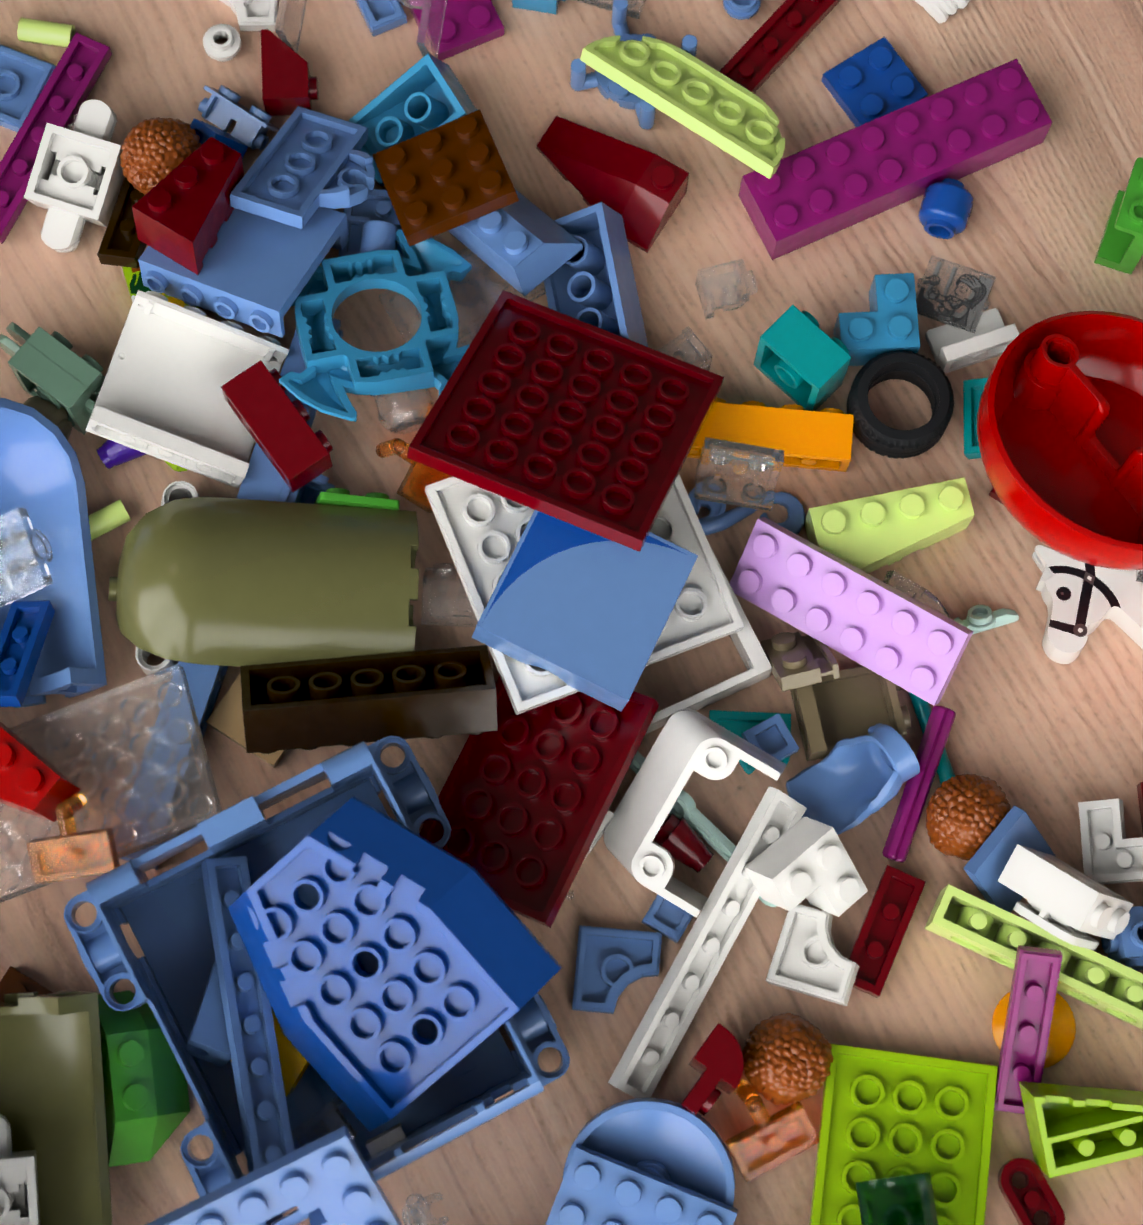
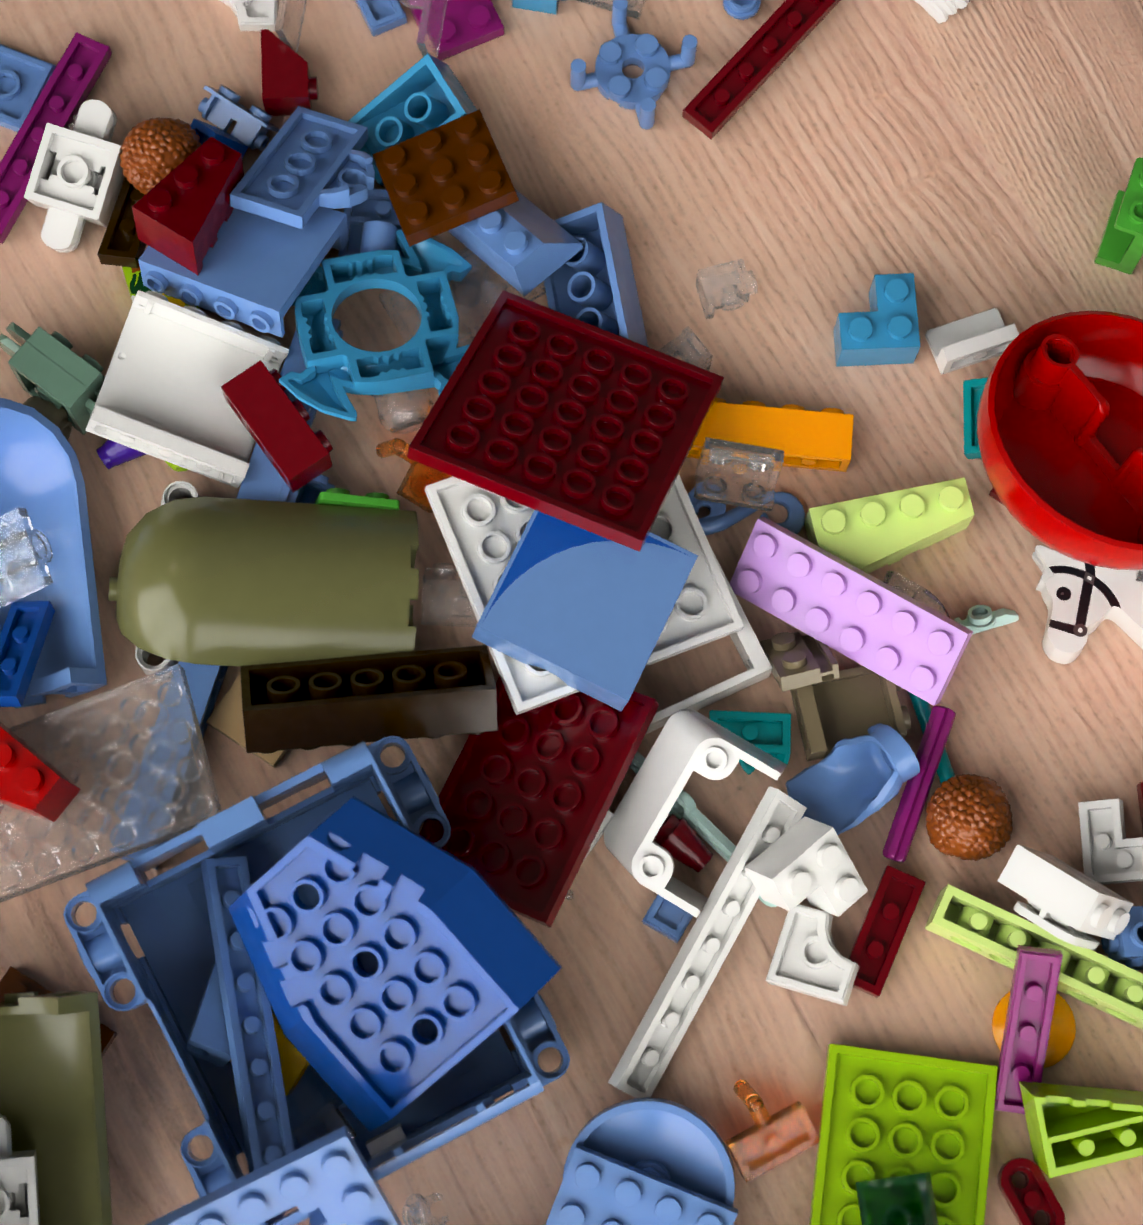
(45, 32): yellowish green axle -> none
(72, 853): clear orange plate -> none
(107, 519): yellowish green axle -> none
(141, 1082): bright green wedge -> none
(222, 52): white plate -> none
(609, 963): medium blue tile -> none
(619, 175): dark red wedge -> none
(693, 96): yellowish green plate -> none
(720, 1065): dark red brick -> none
(772, 738): medium blue plate -> none
(786, 1059): dark orange hair -> none
(802, 359): teal brick -> none
(873, 83): blue plate -> none
(895, 158): magenta brick -> none
(916, 370): black tyre -> none
(945, 208): blue head -> none
(953, 294): clear piece -> none
(995, 852): medium blue tile -> none

